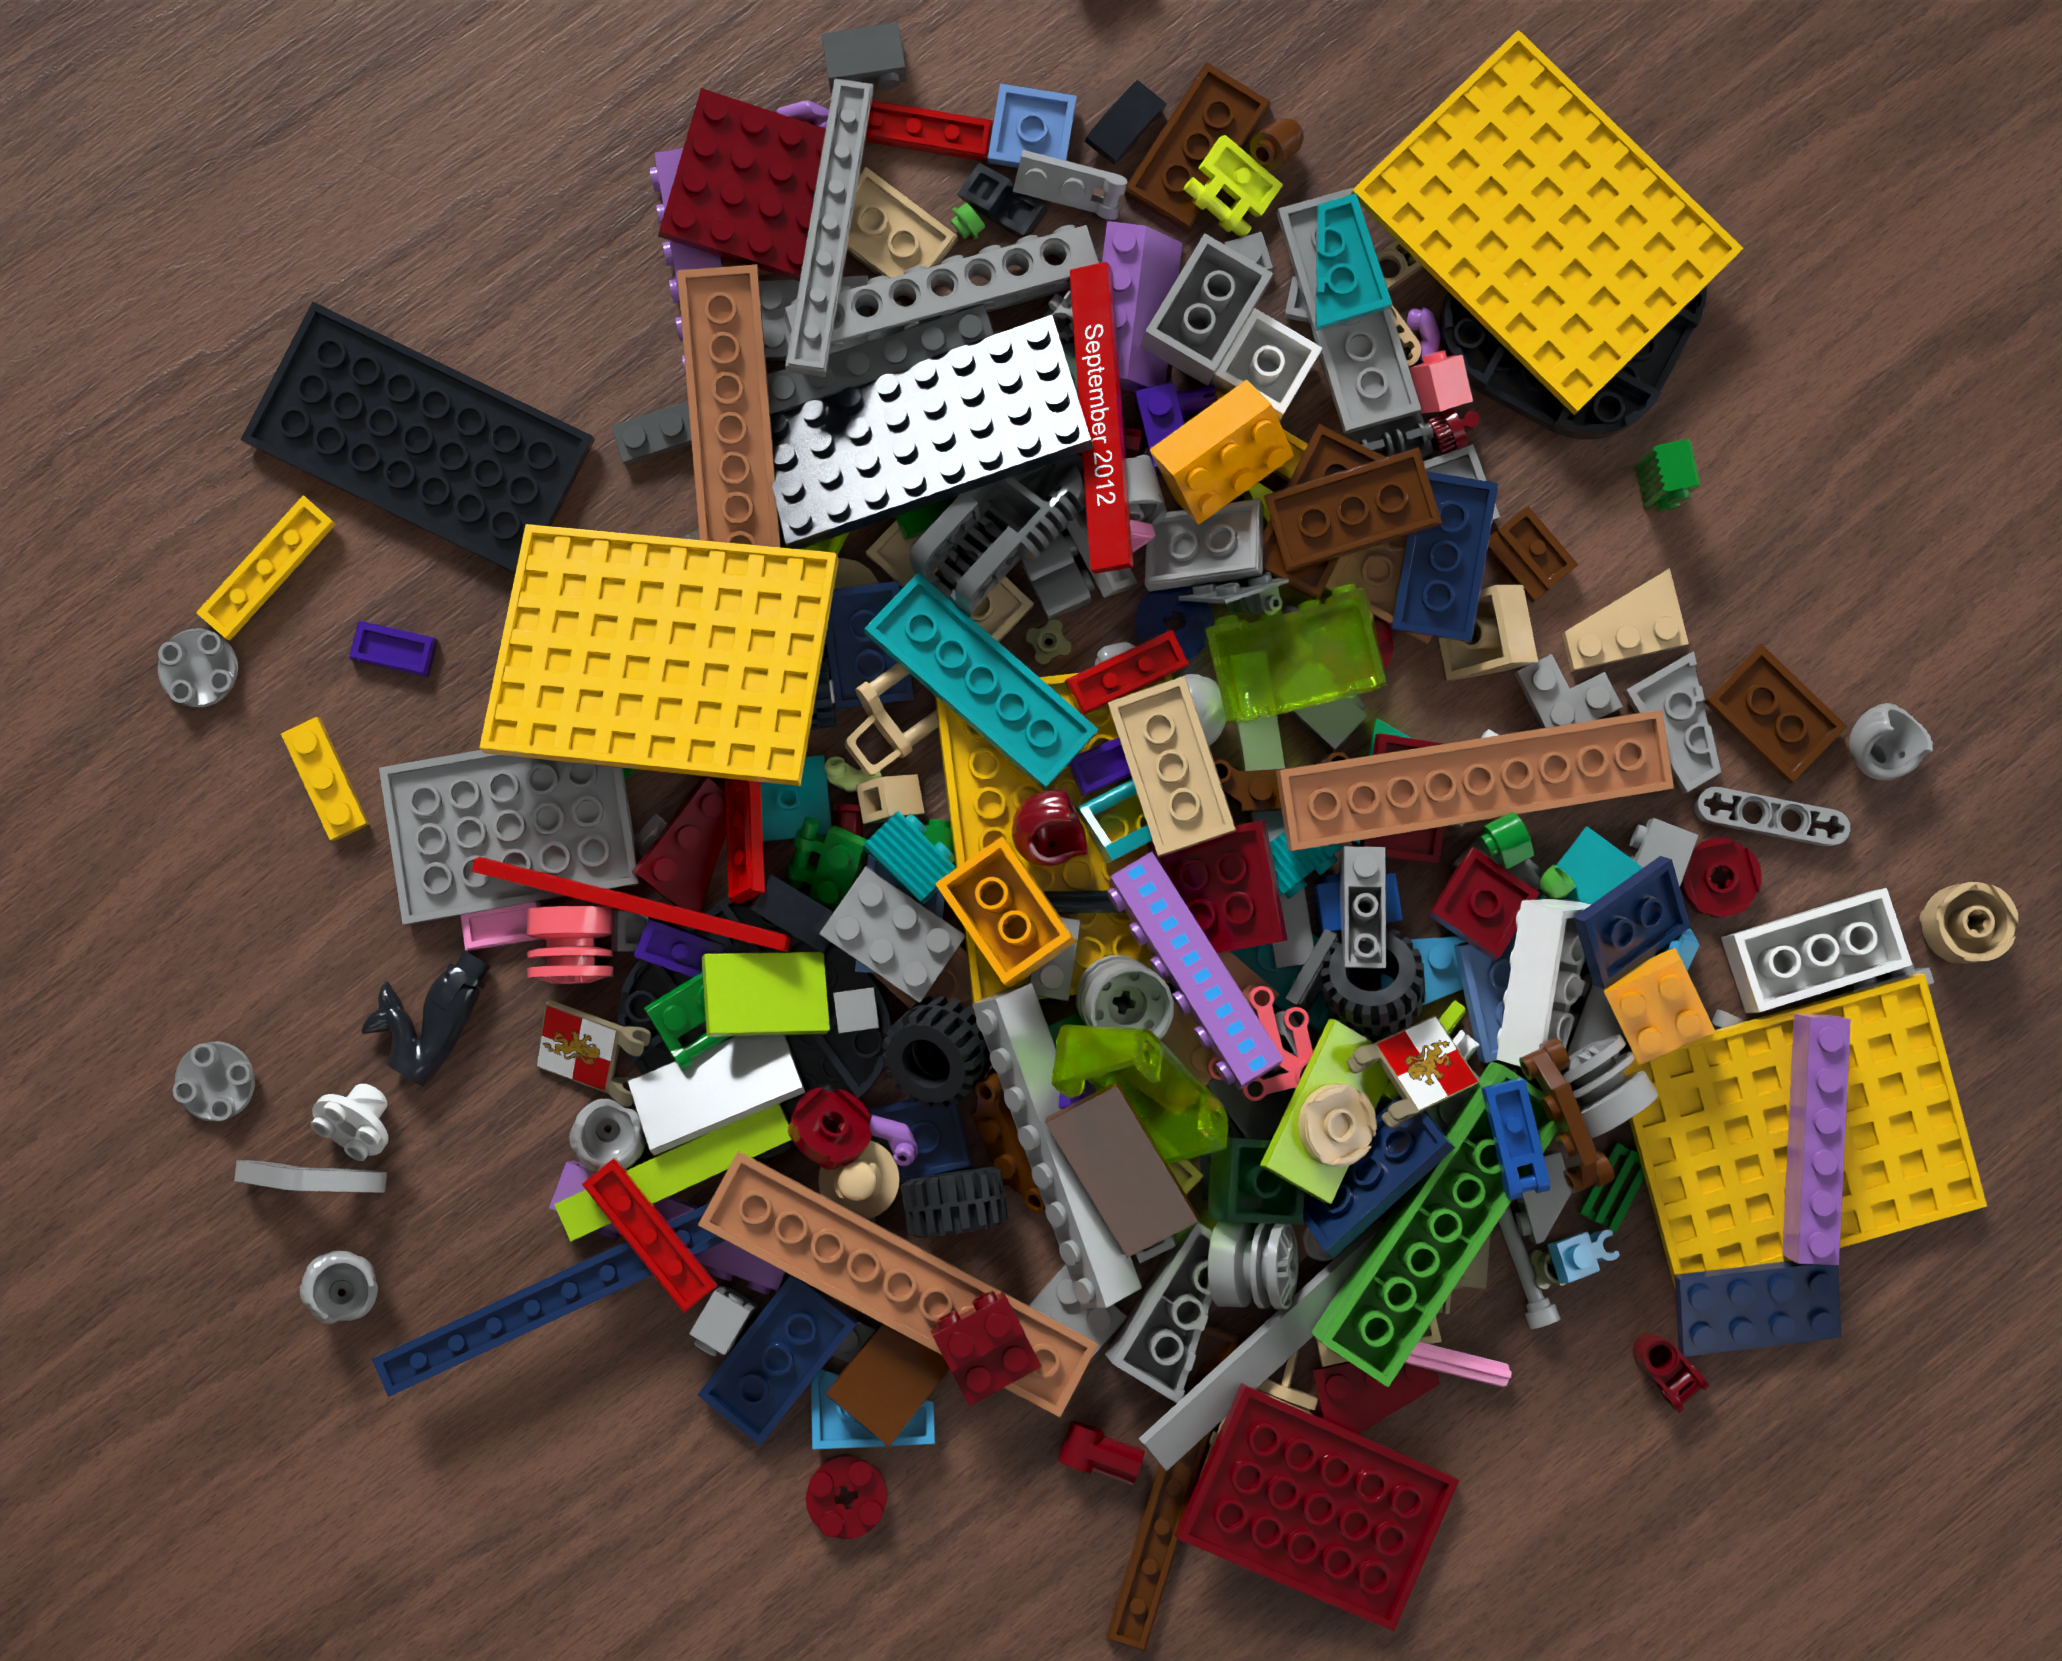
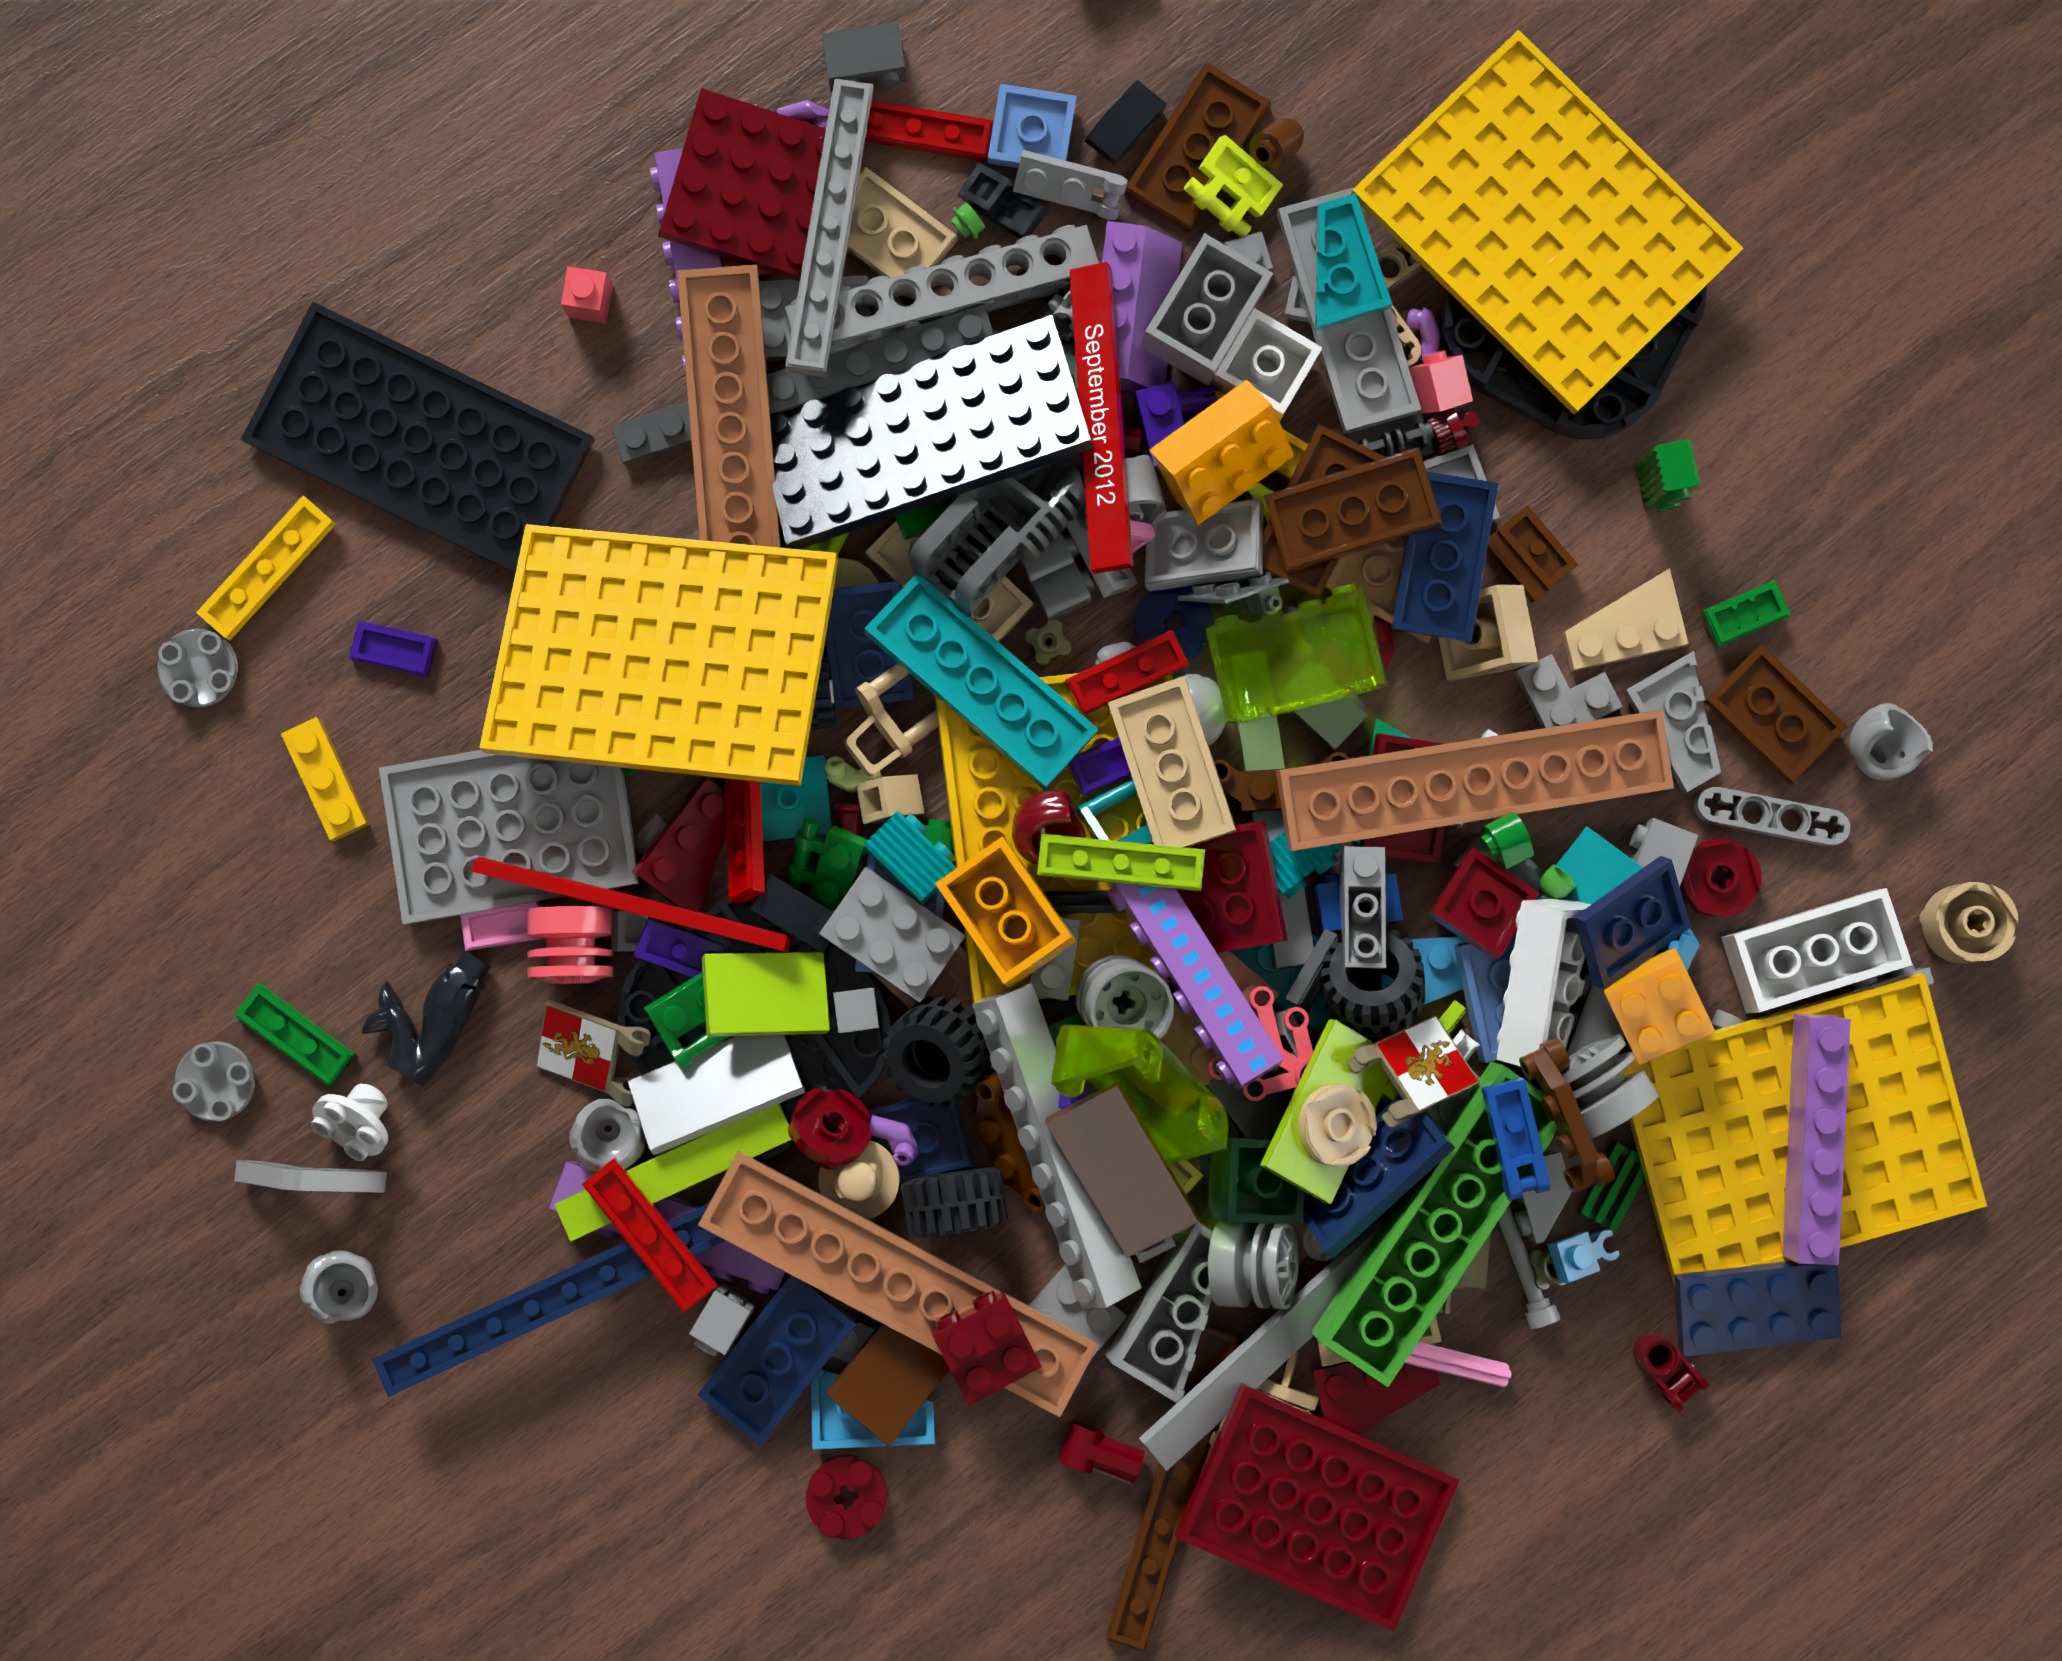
(295, 1034): none -> green tile
(587, 295): none -> coral brick
(1121, 862): none -> lime tile
(1745, 613): none -> green plate

